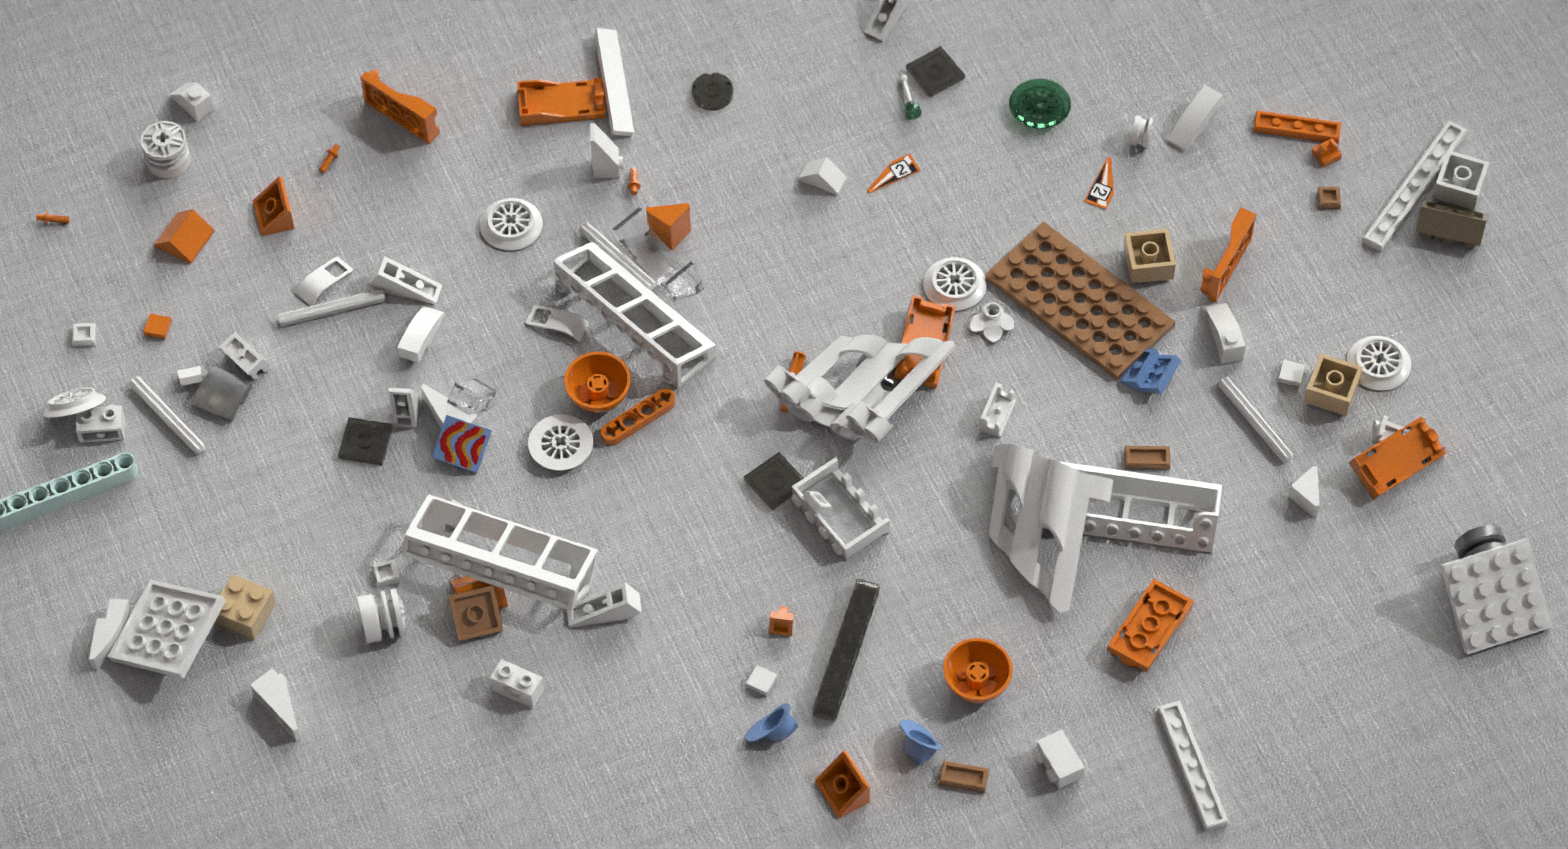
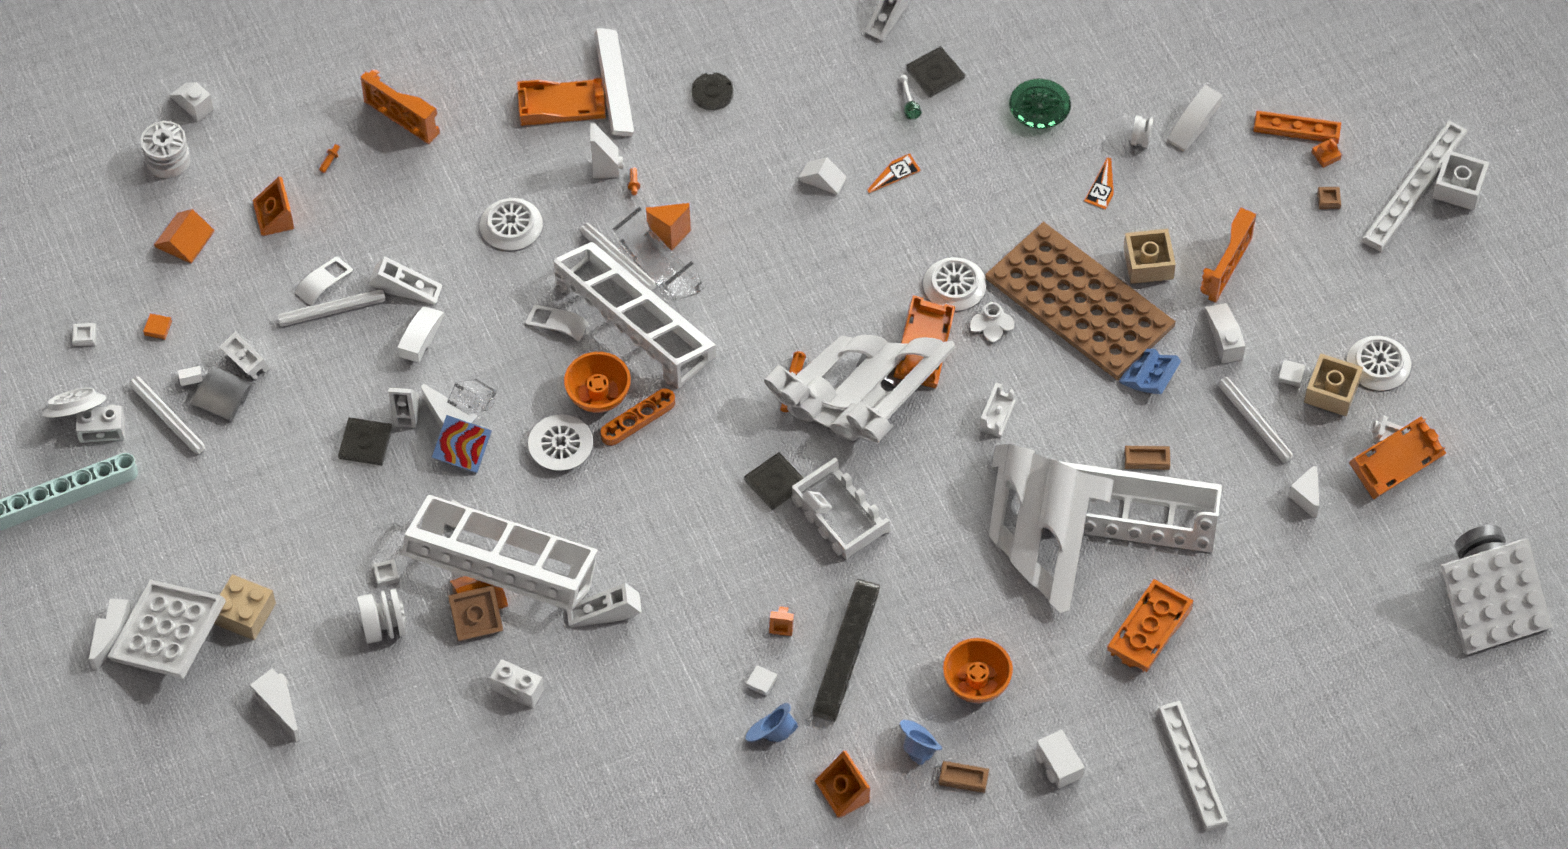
(52, 218): orange piece -> none
(1451, 223): dark tan slope -> none

